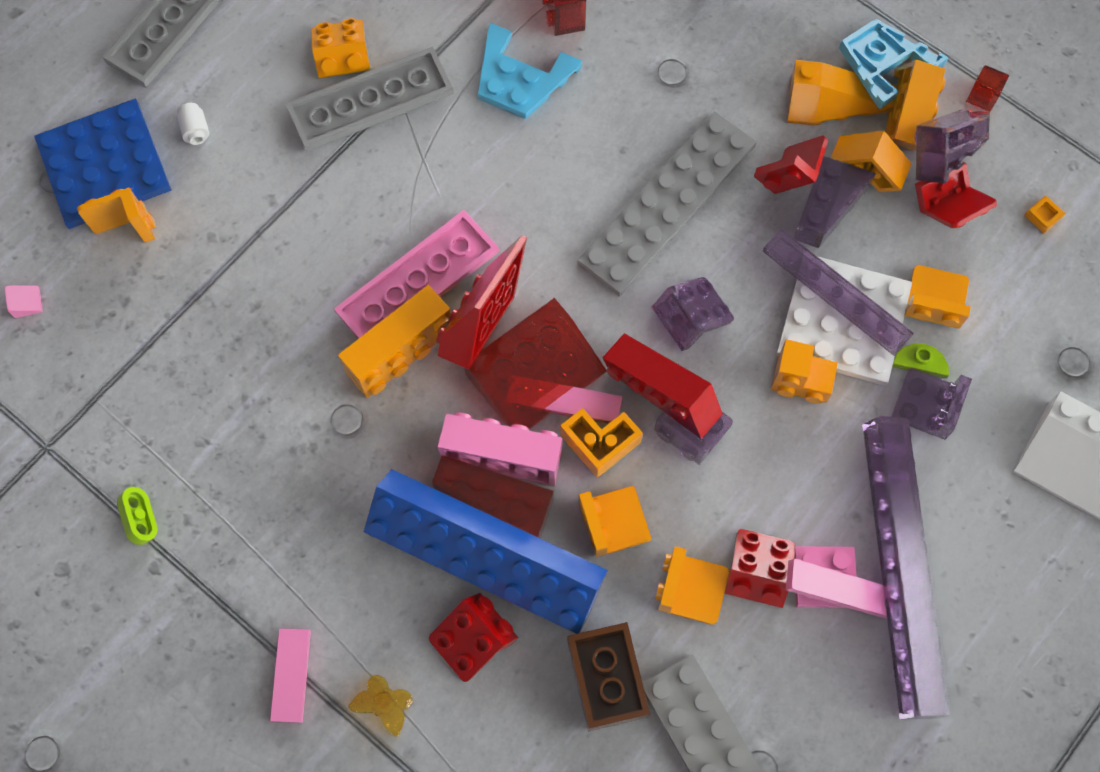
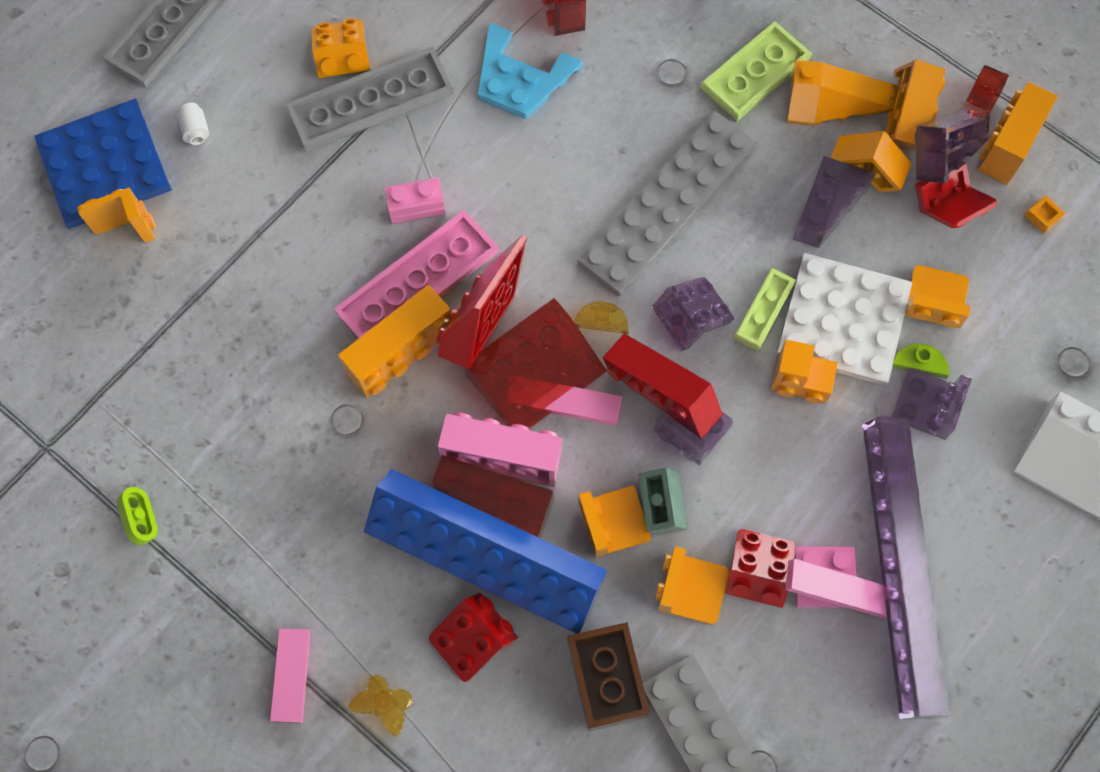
(23, 300): bright pink slope -> none
(415, 200): none -> bright pink brick
(600, 447): light orange brick -> none
(602, 317): none -> clear yellow plate
(662, 501): none -> sand green brick
(755, 71): none -> yellowish green tile
(764, 309): none -> yellowish green tile
(796, 168): red bracket -> none
(838, 292): clear purple tile -> none
(877, 51): medium azure wing -> none
(1016, 132): none -> light orange brick

